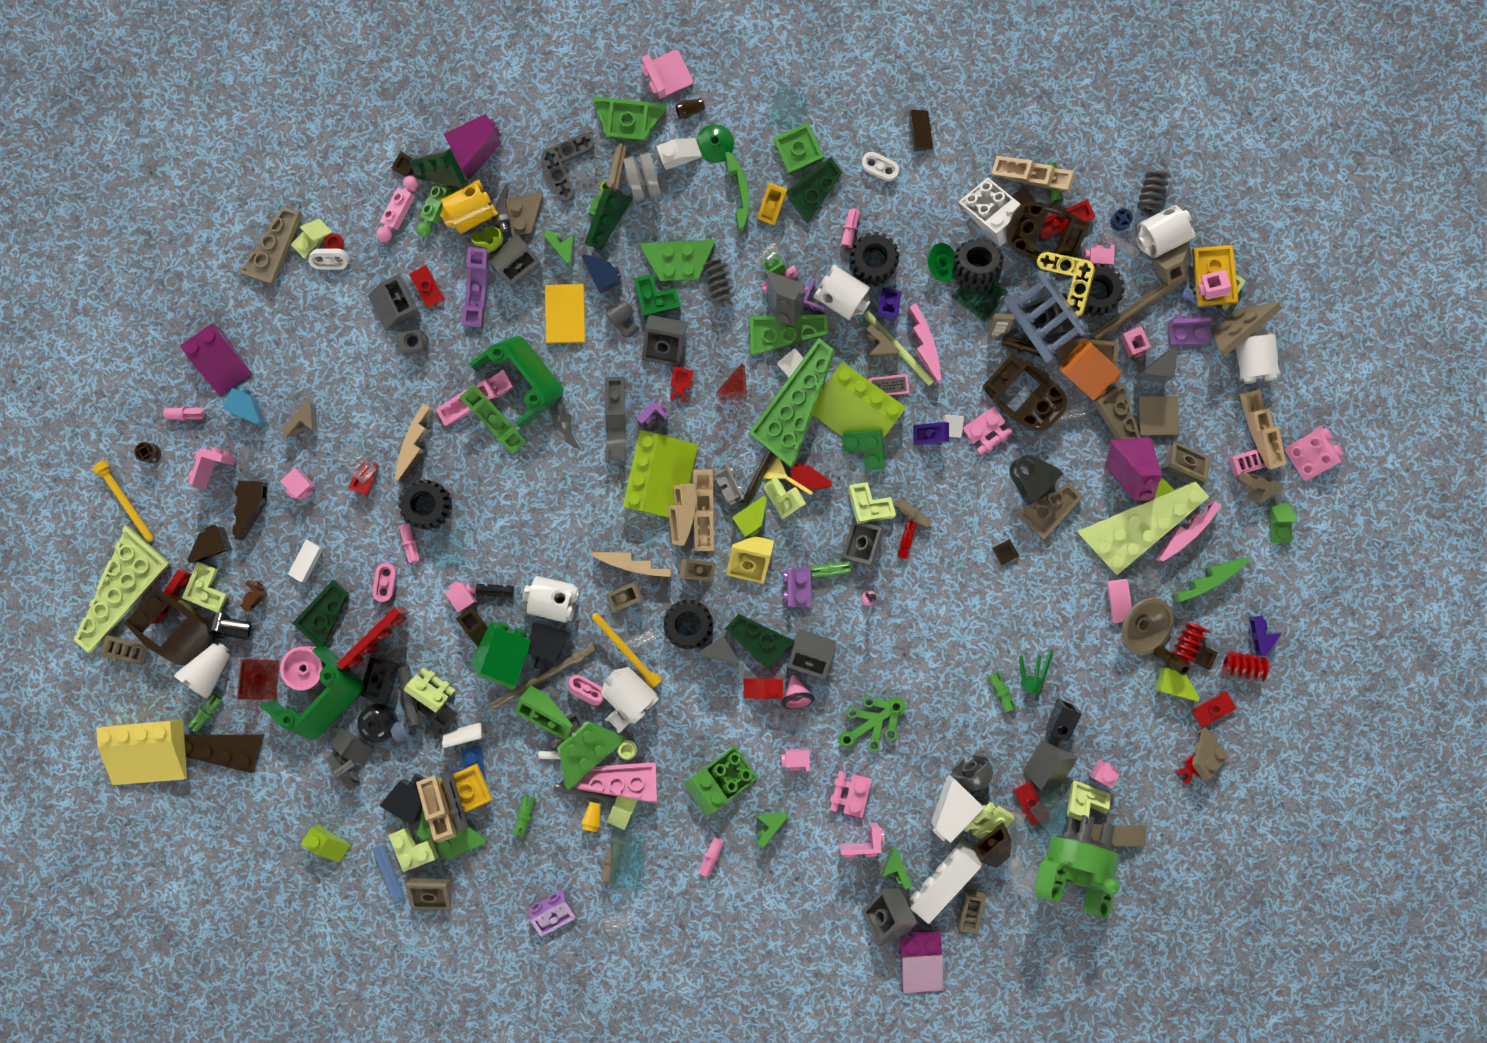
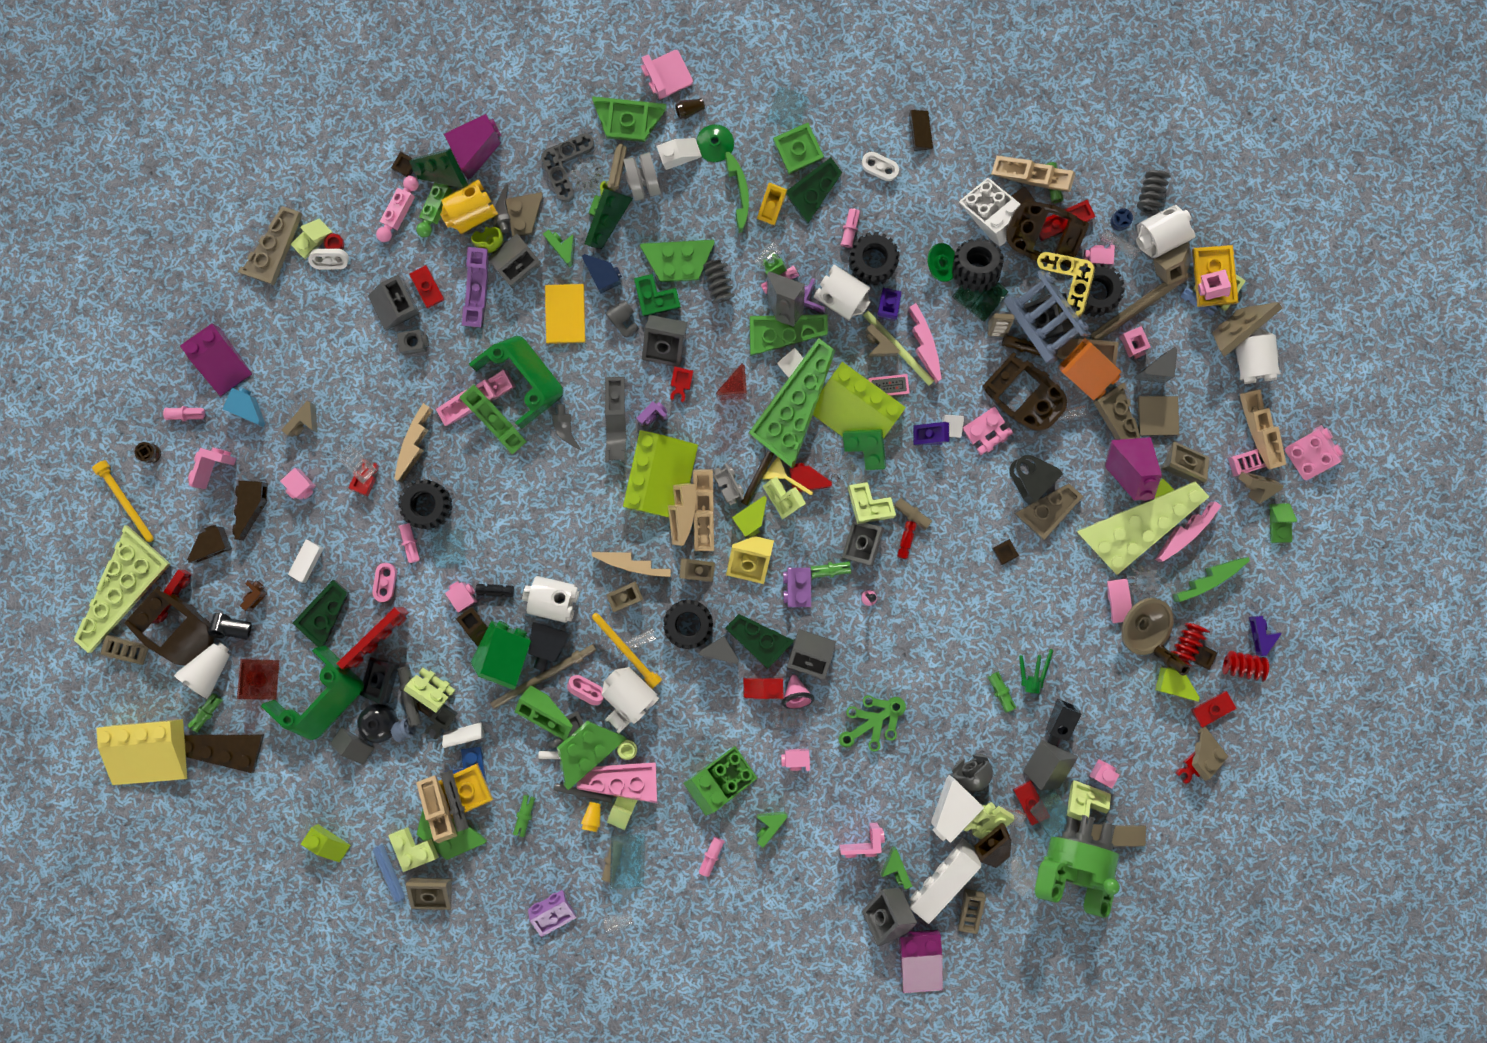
(200, 590): yellowish green plate -> none
(302, 668): bright pink wheel -> none
(342, 770): dark grey plate -> none
(405, 800): black torso -> none
(856, 796): bright pink plate -> none
(1189, 331): medium lavender bracket -> none

